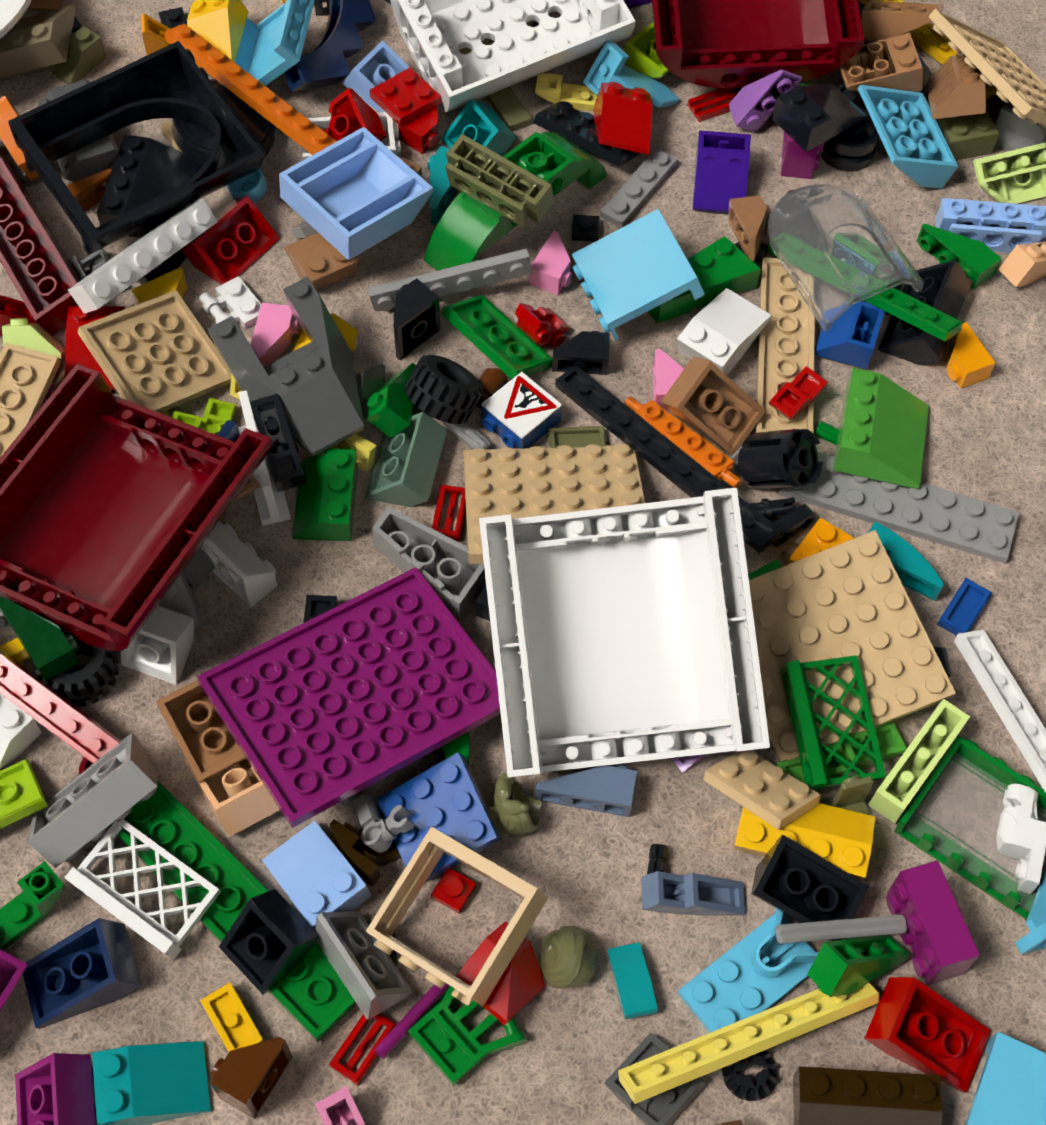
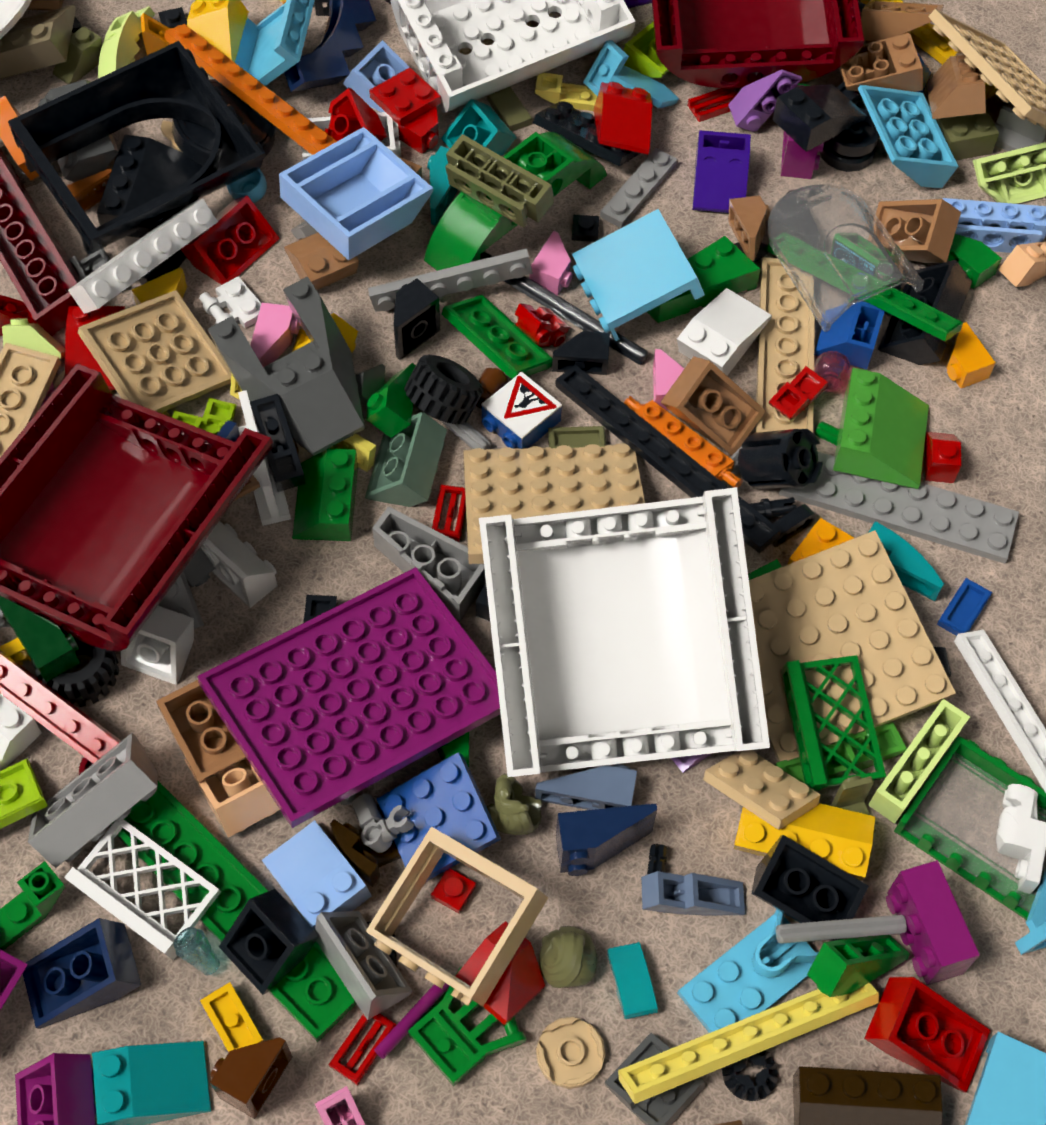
(120, 41): none -> yellowish green slope
(196, 950): none -> clear light blue cone
(563, 1061): none -> tan tile
(574, 315): none -> black axle
(597, 835): none -> dark blue slope
(834, 369): none -> clear pink head
(920, 227): none -> medium nougat slope
(942, 457): none -> red slope

